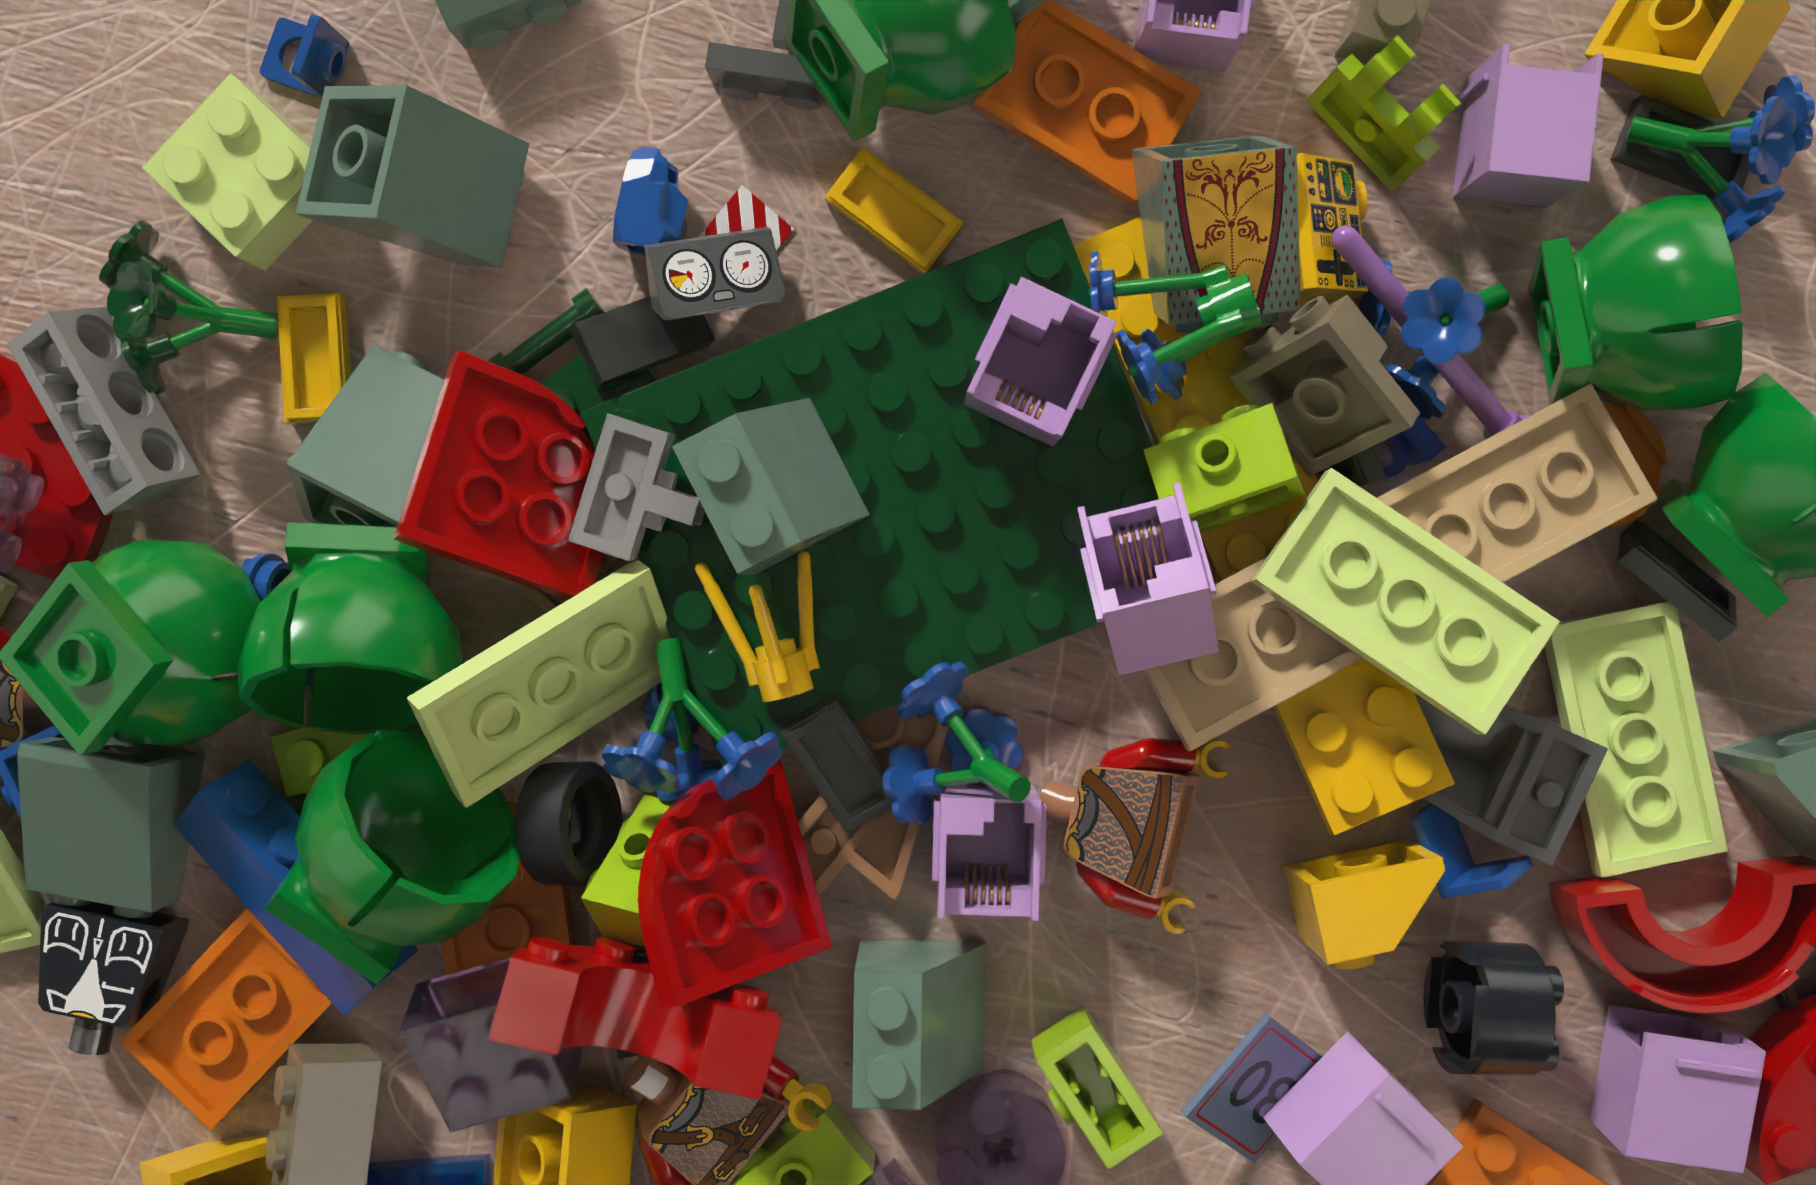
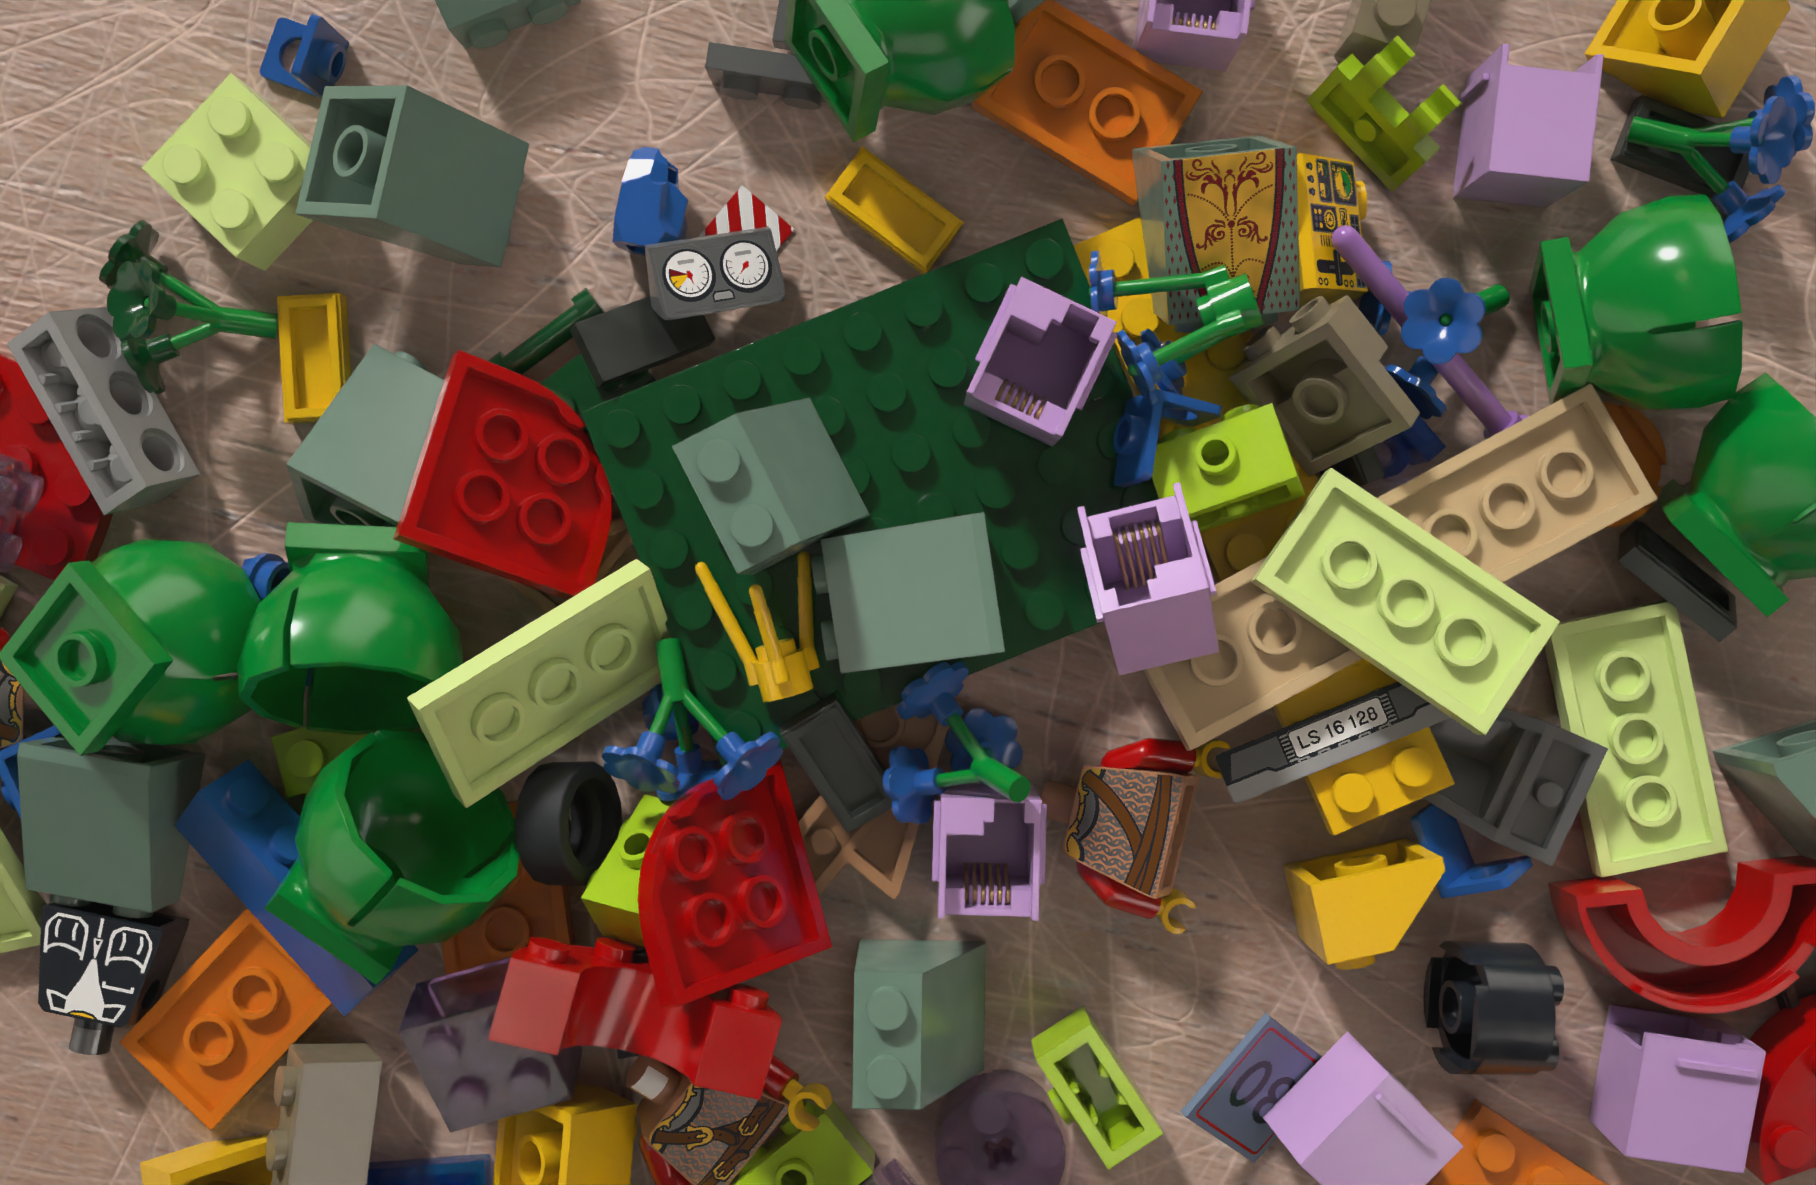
(630, 490): light grey hinge -> none
(909, 594): none -> sand green slope
(1139, 429): none -> blue bracket
(1324, 740): none -> sticker

